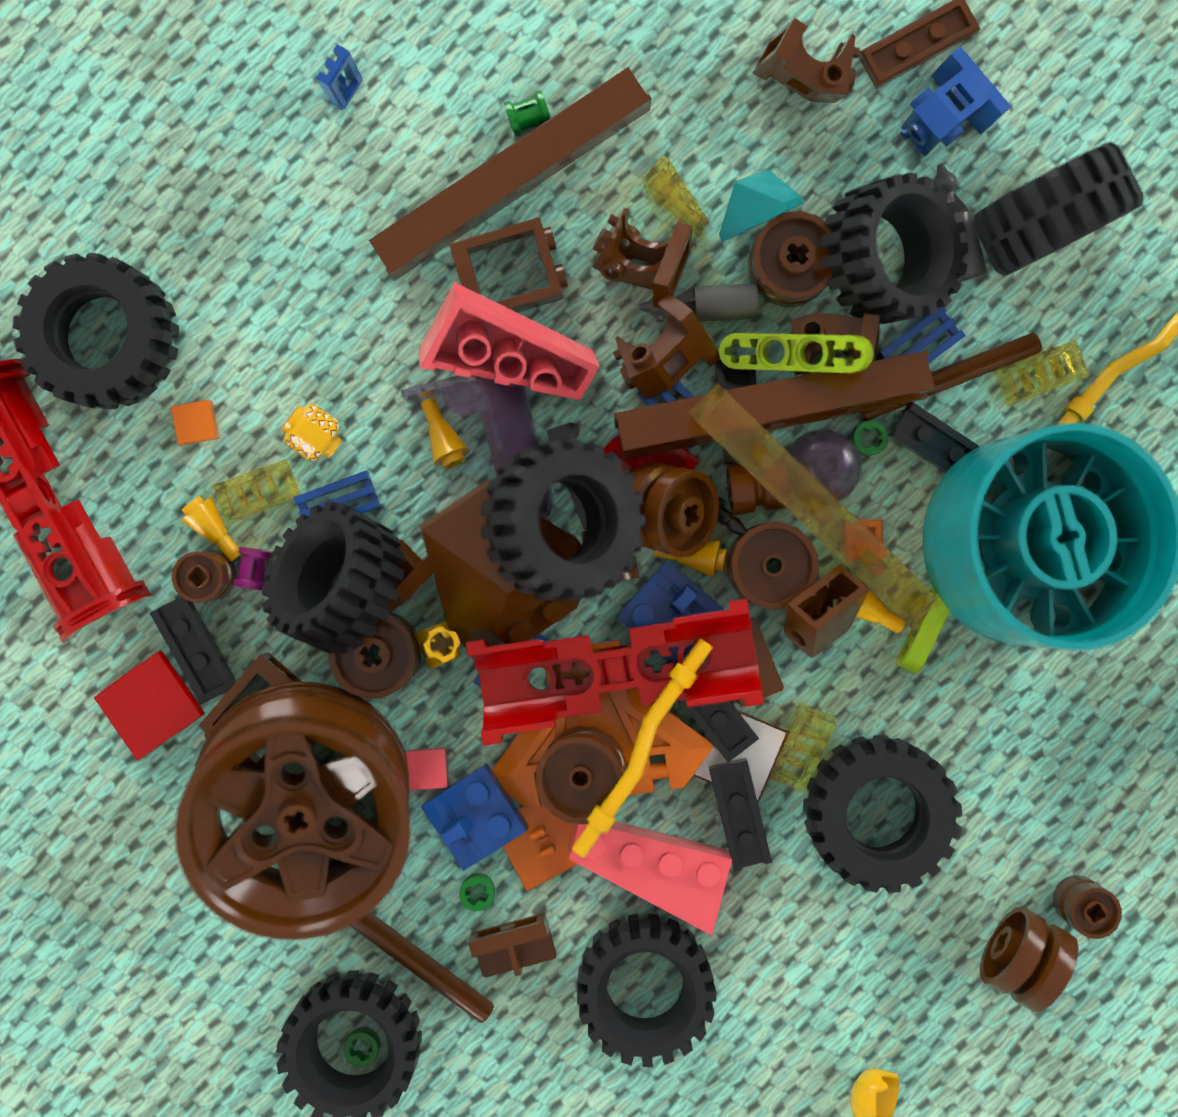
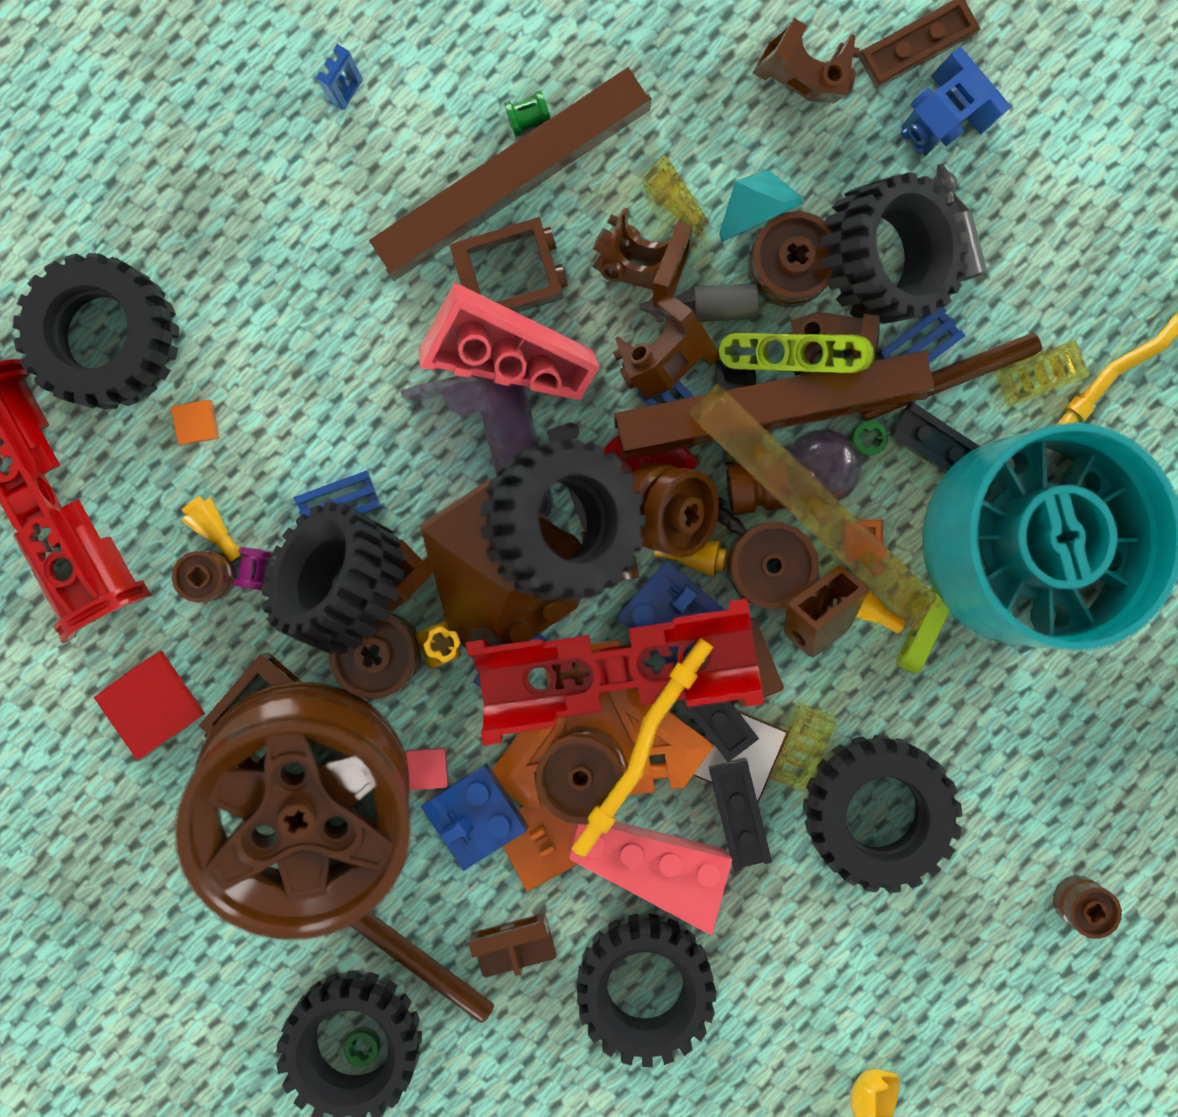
(193, 648): black hinge -> none
(221, 491): clear yellow slope -> none
(312, 432): yellow head -> none
(446, 445): yellow cone -> none
(481, 903): green bush -> none
(1029, 959): reddish brown wheel -> none
(1058, 208): black tyre -> none

